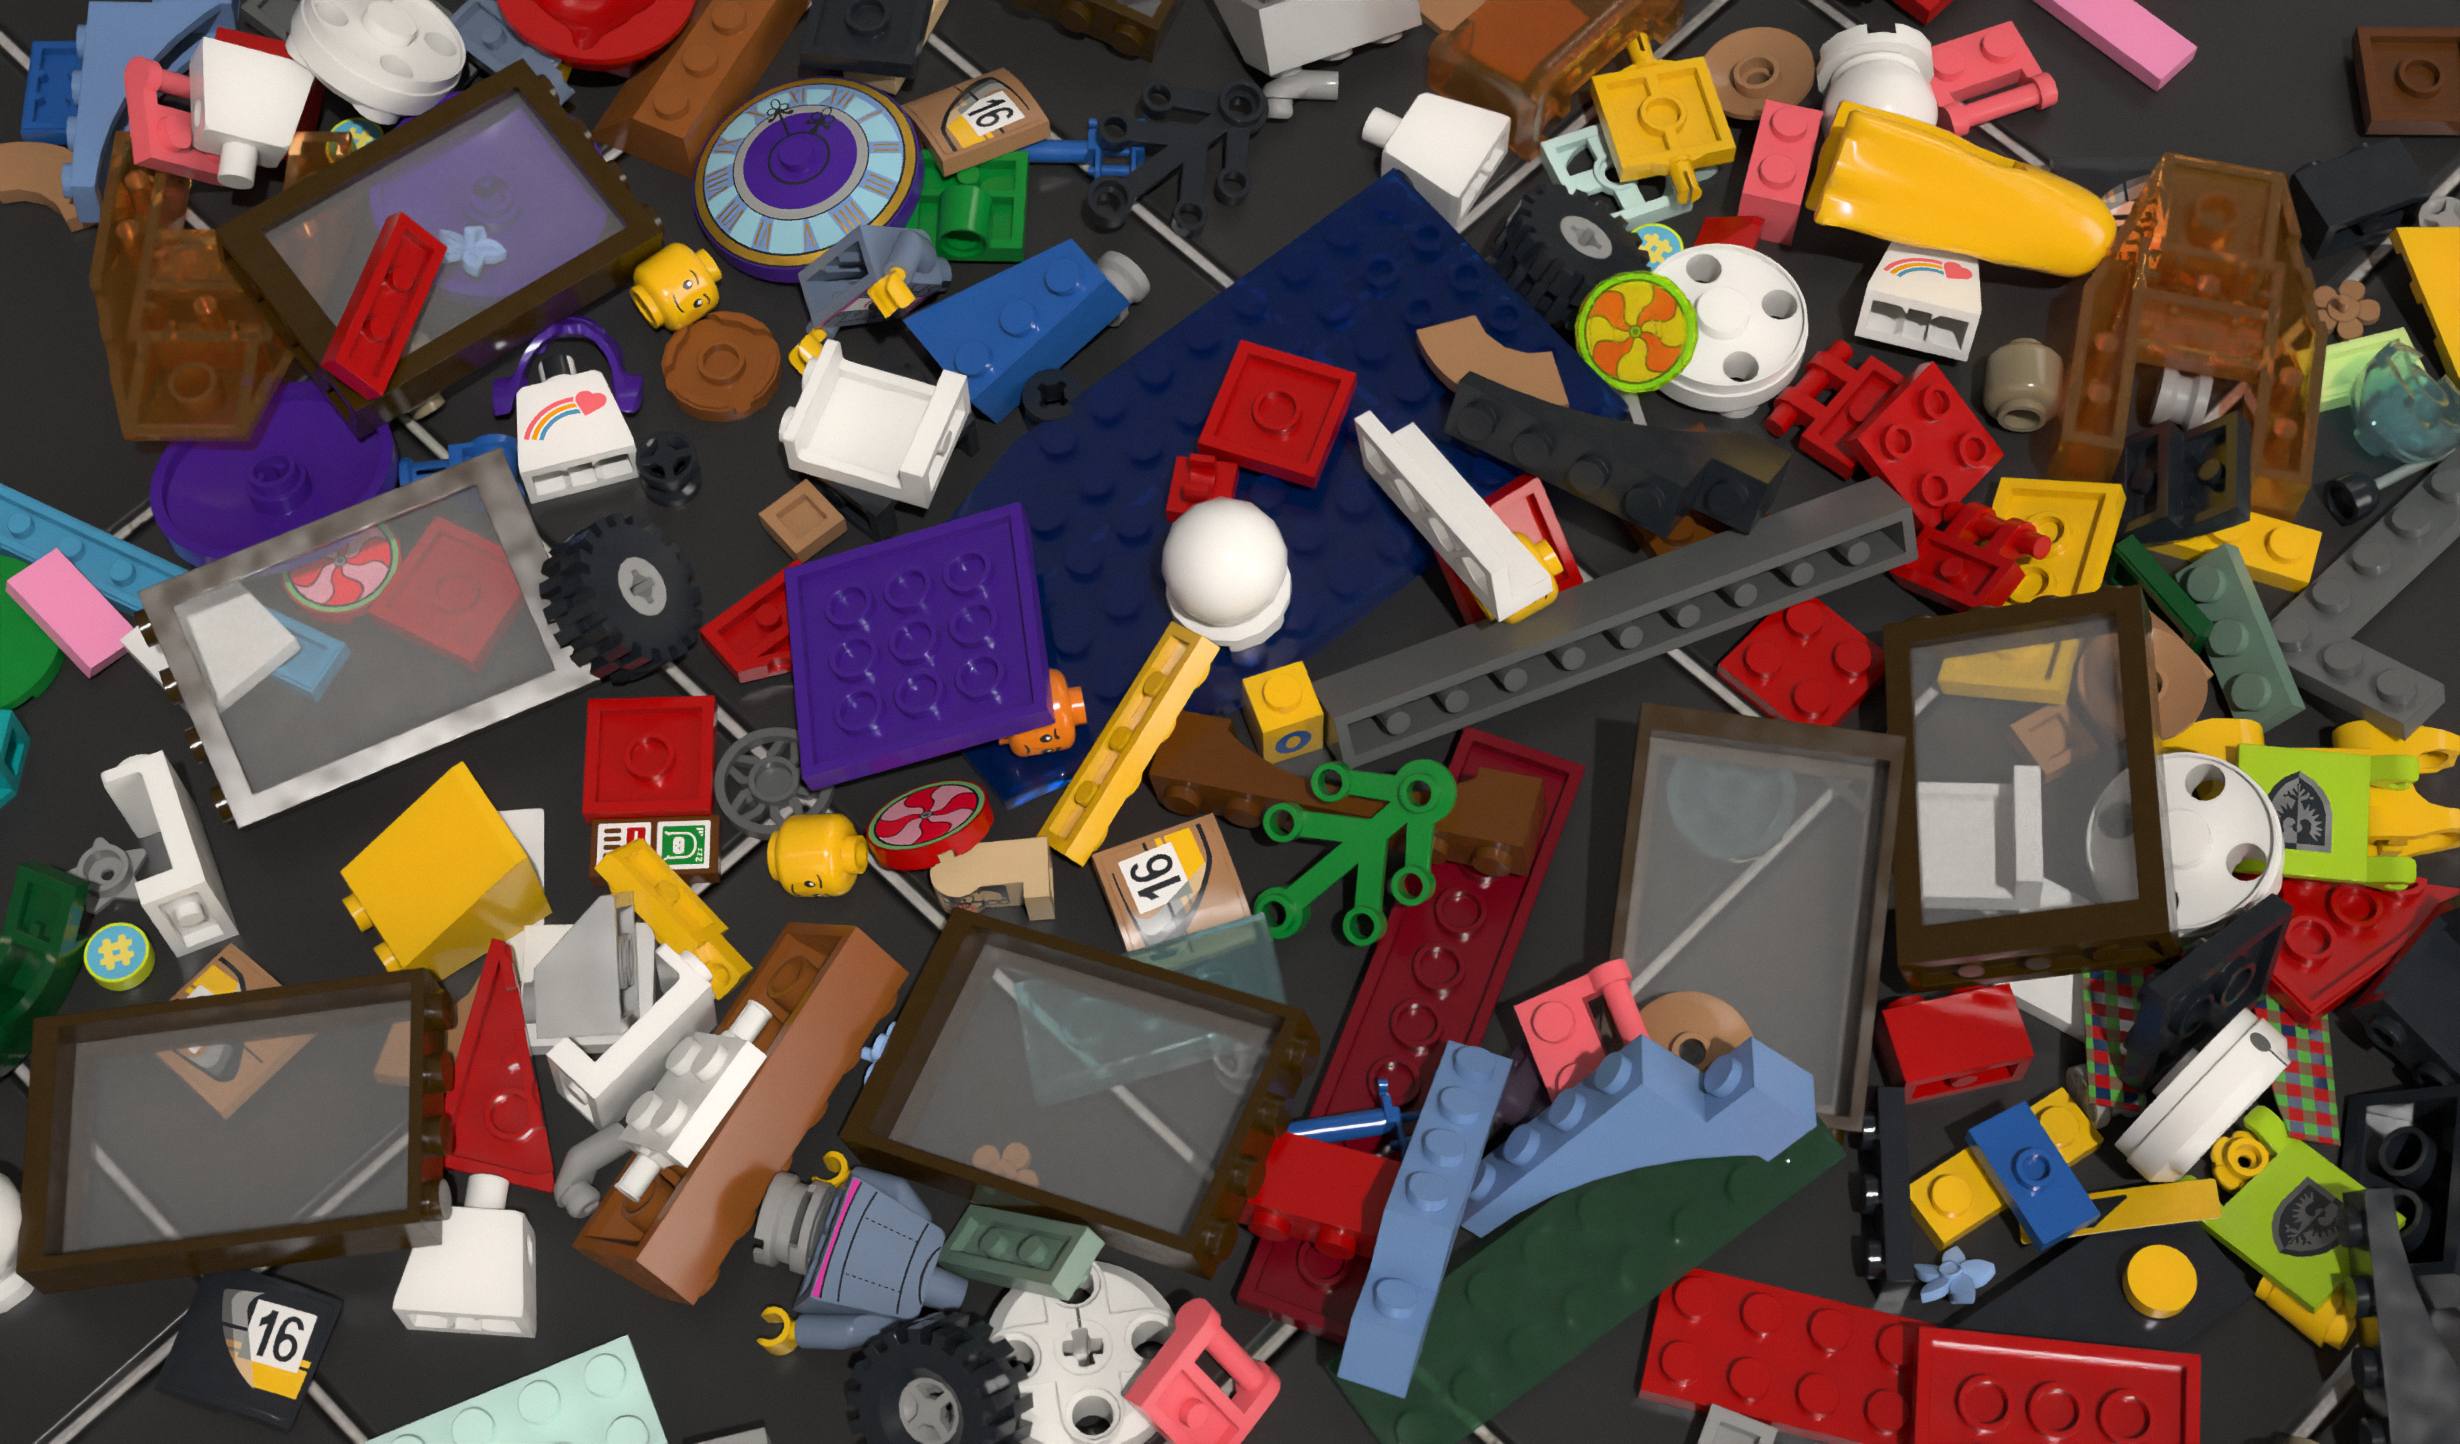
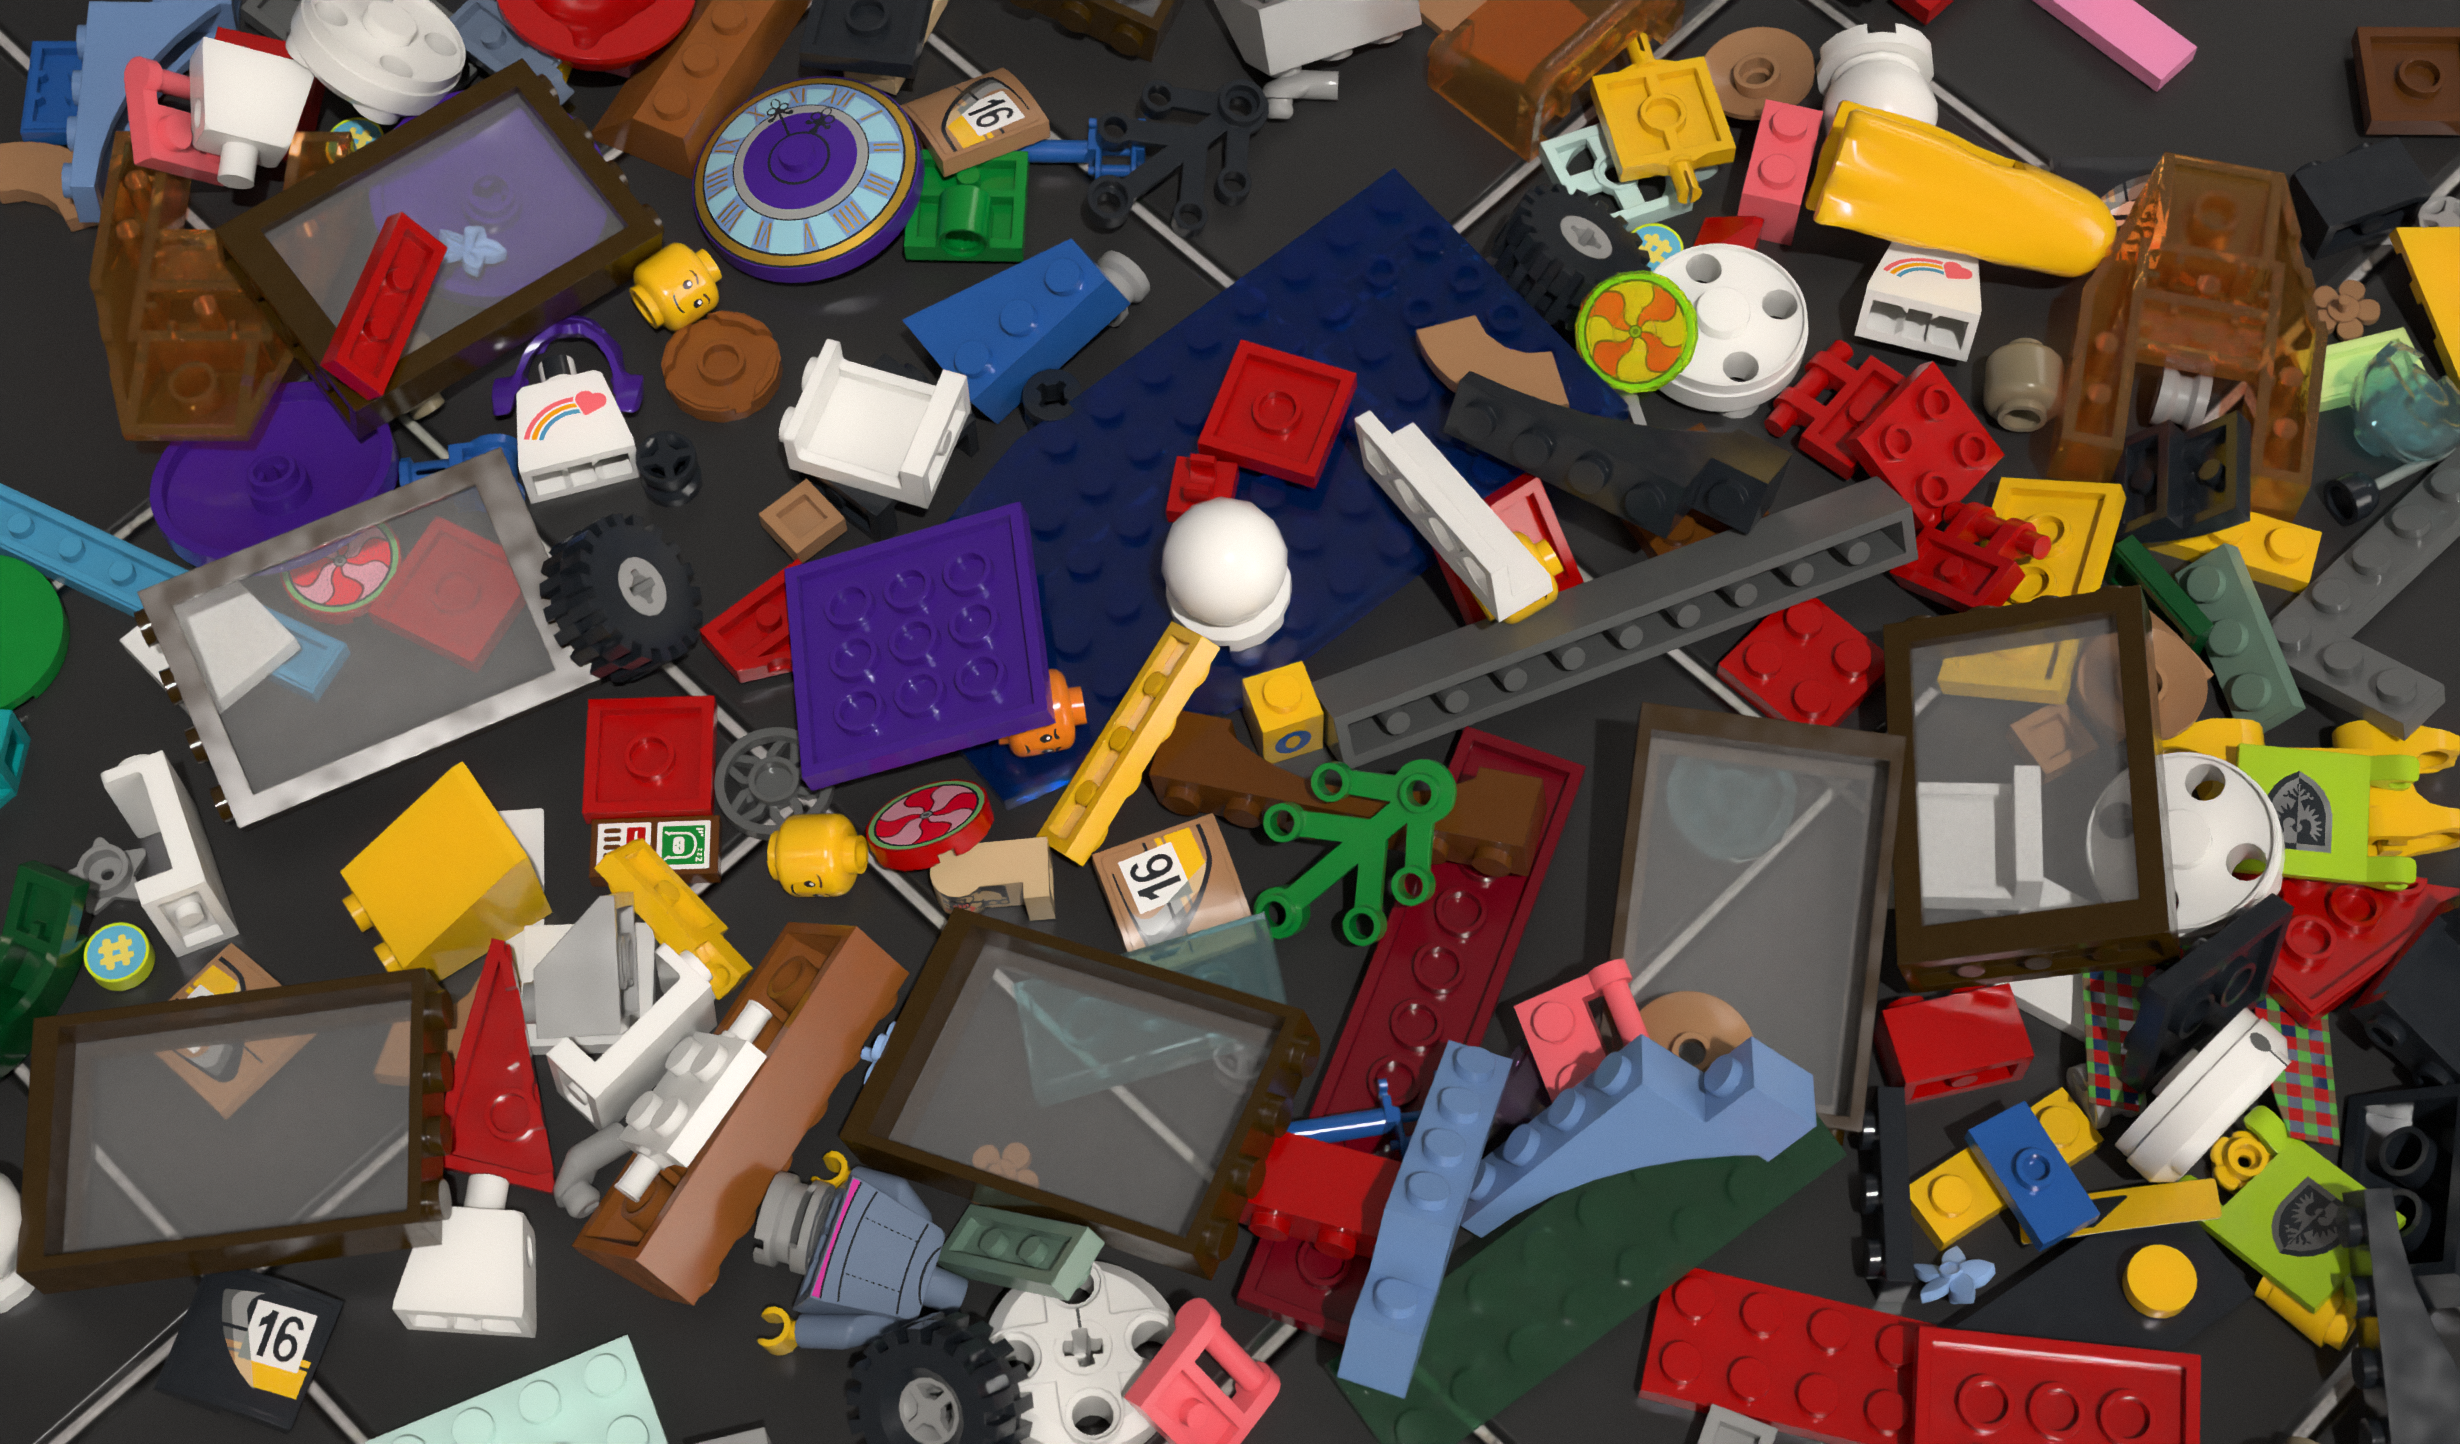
(70, 612): bright pink tile -> none
(867, 279): sand blue torso -> none
(1442, 150): white torso -> none
(1981, 65): coral plate -> none

